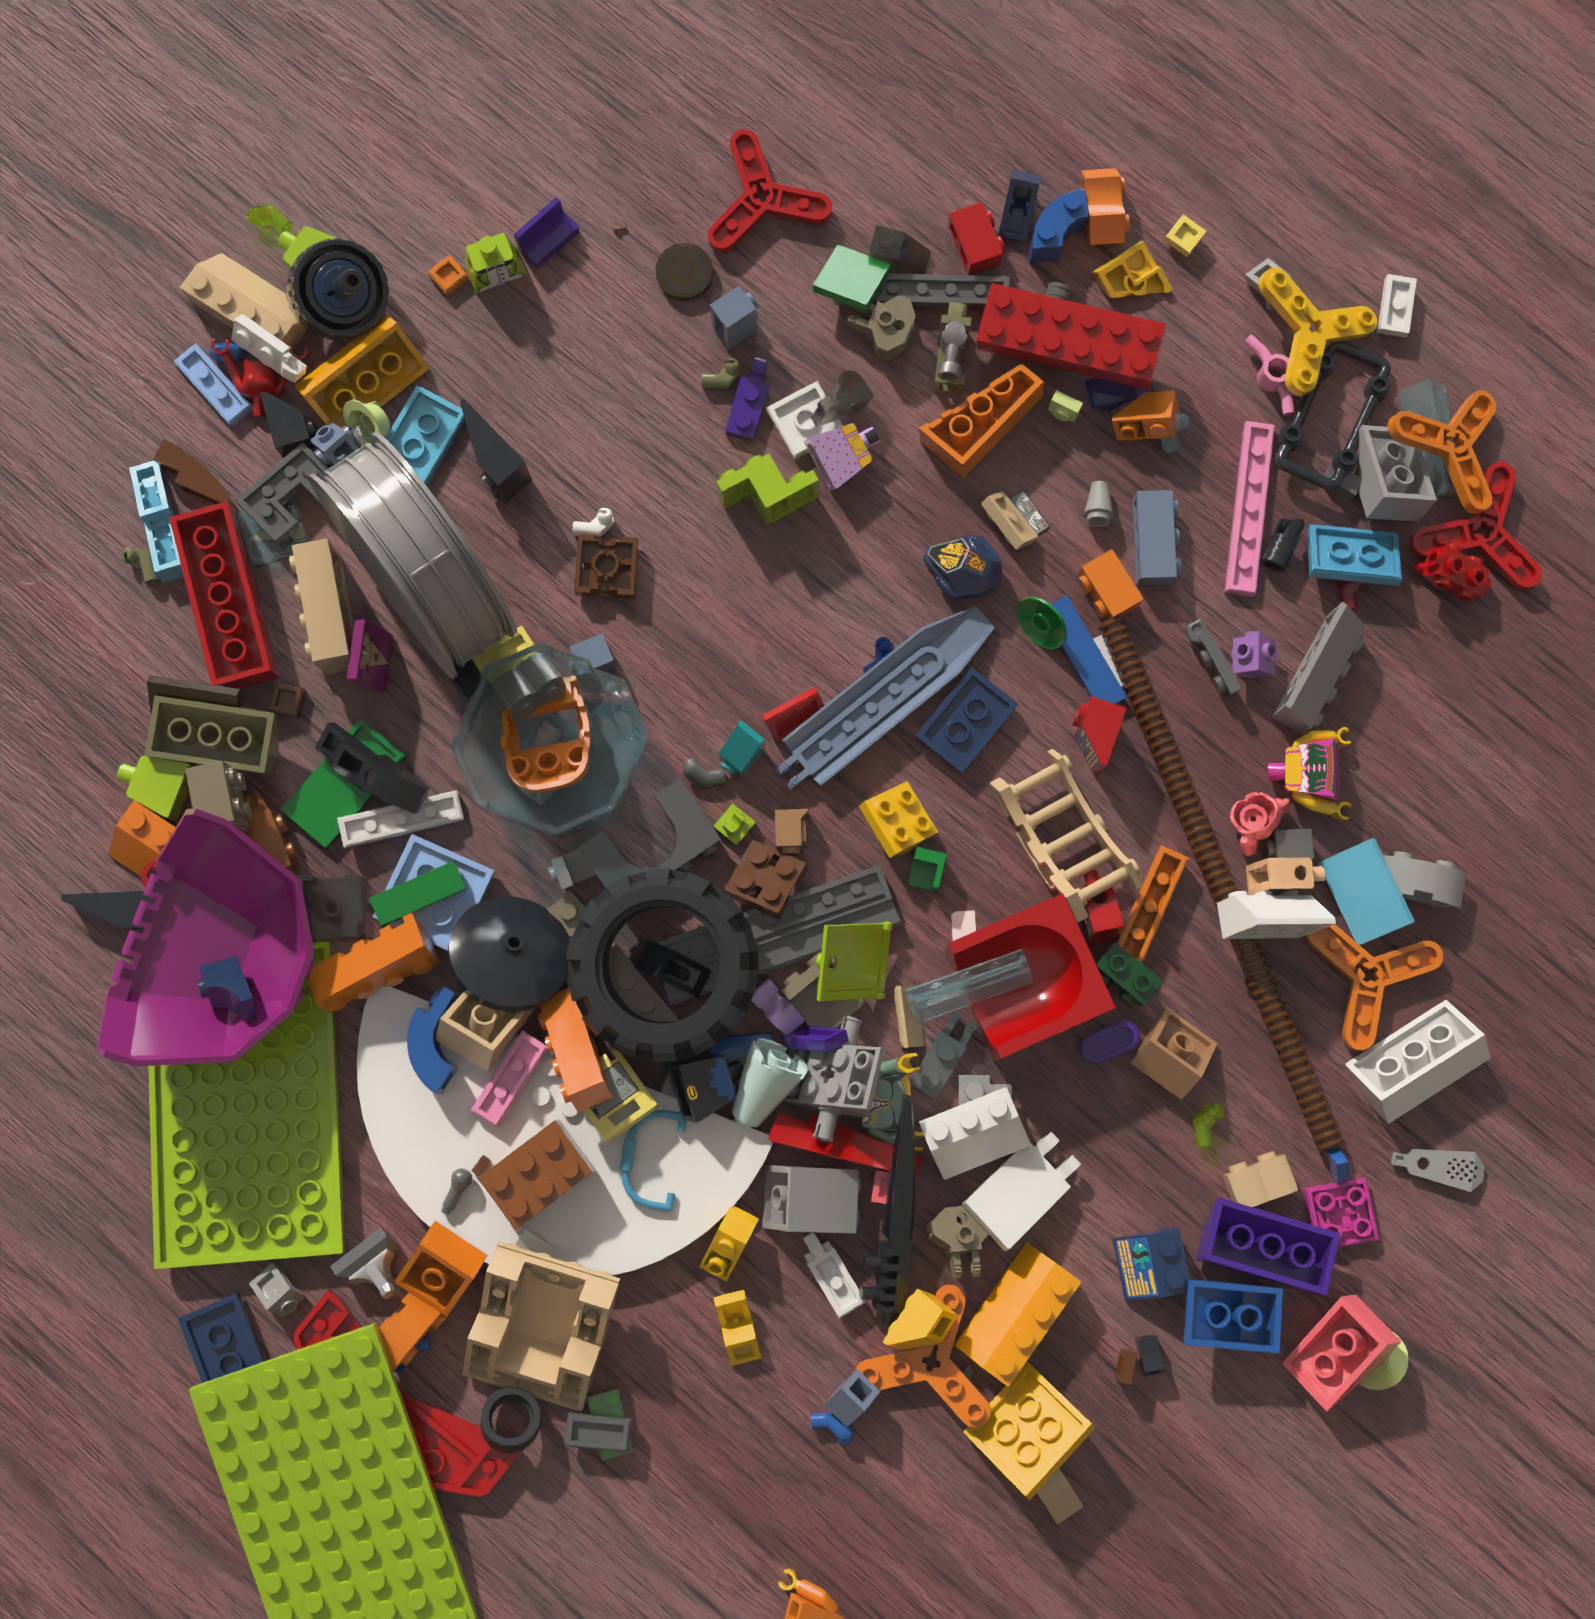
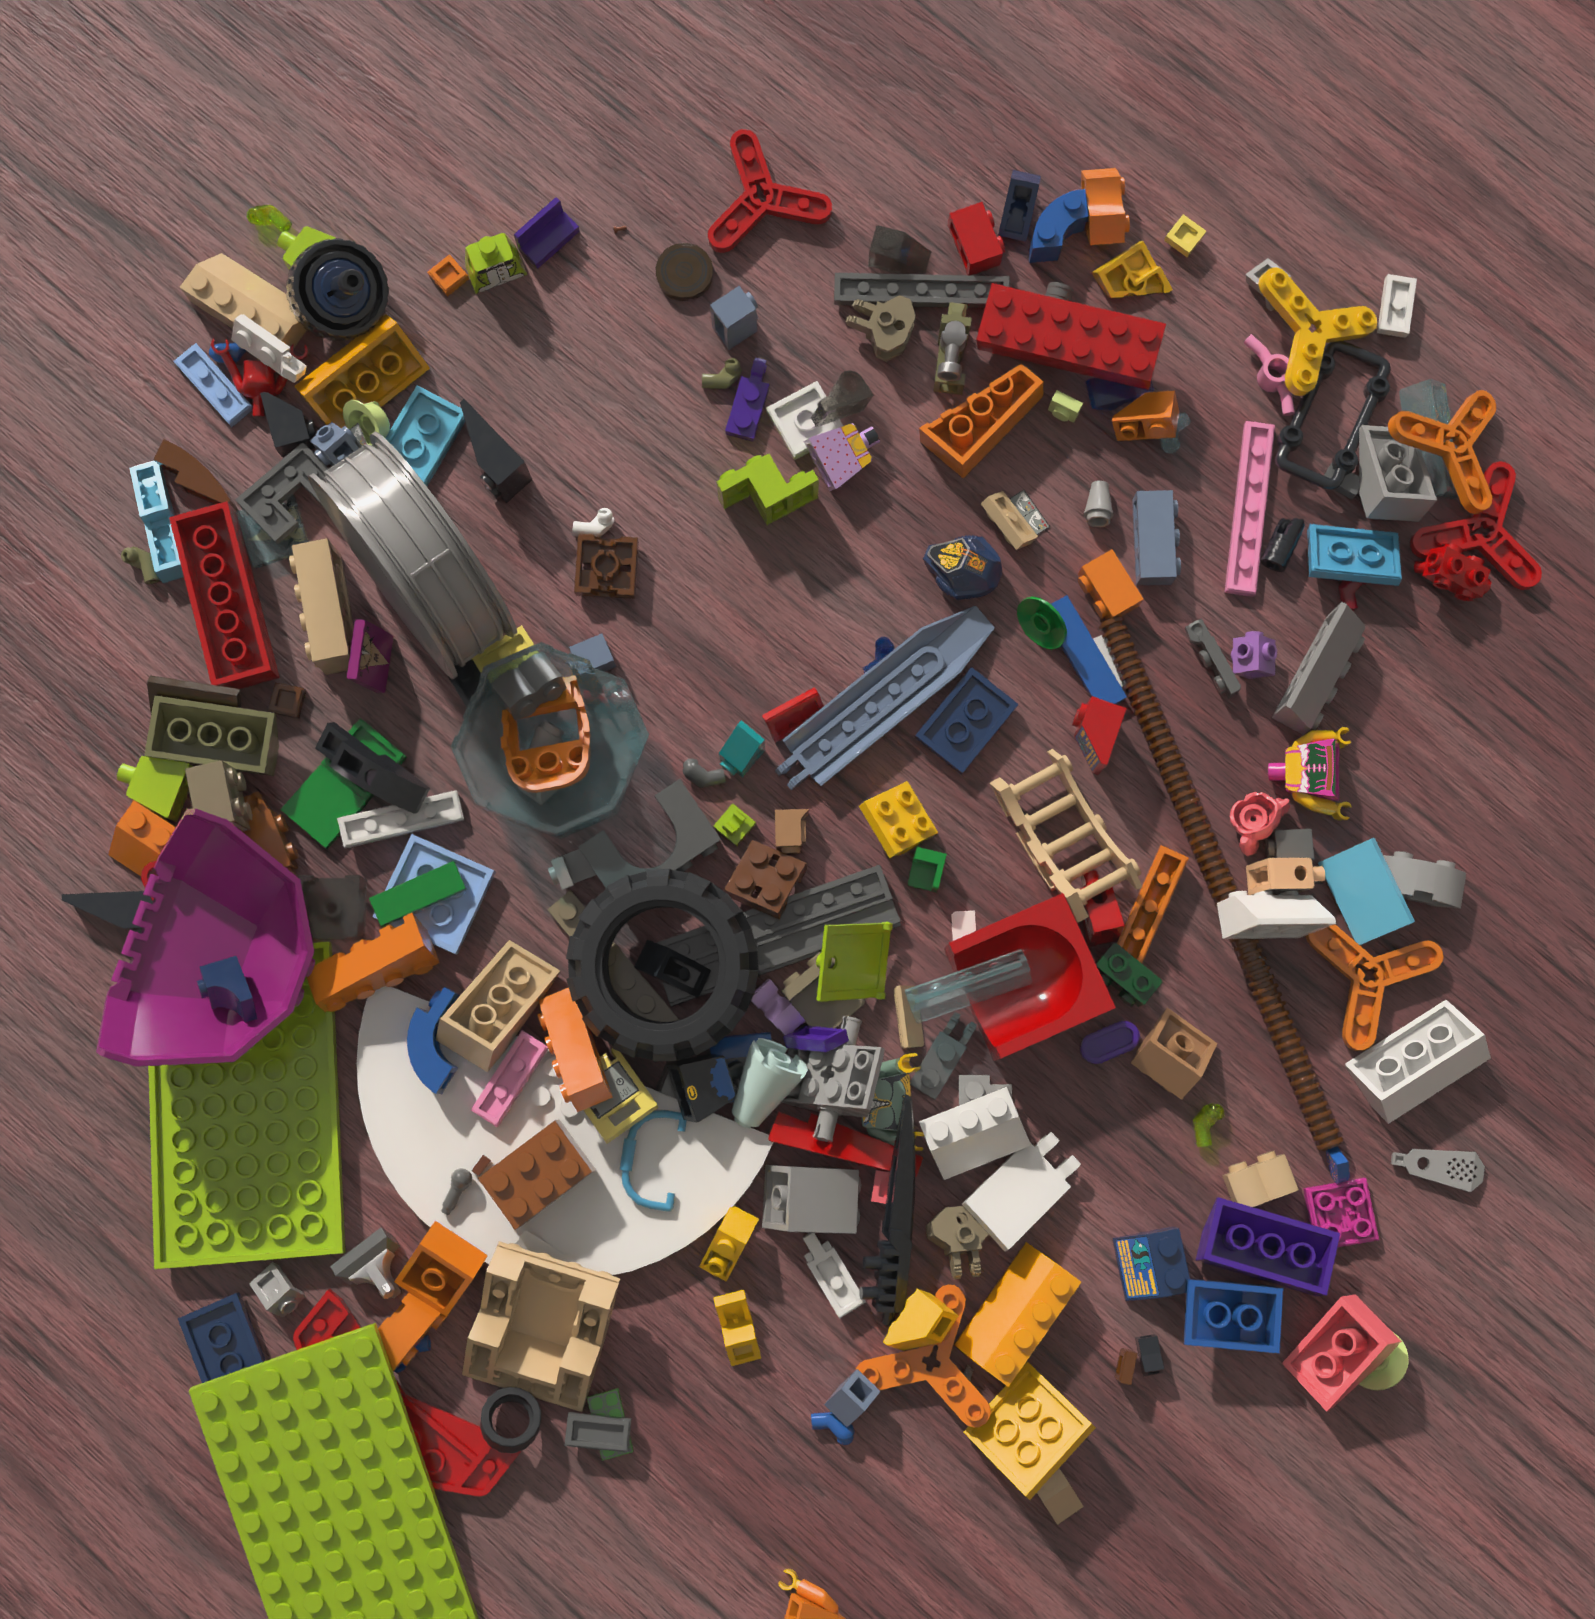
(509, 954): black dish -> none
(851, 278): tile -> none

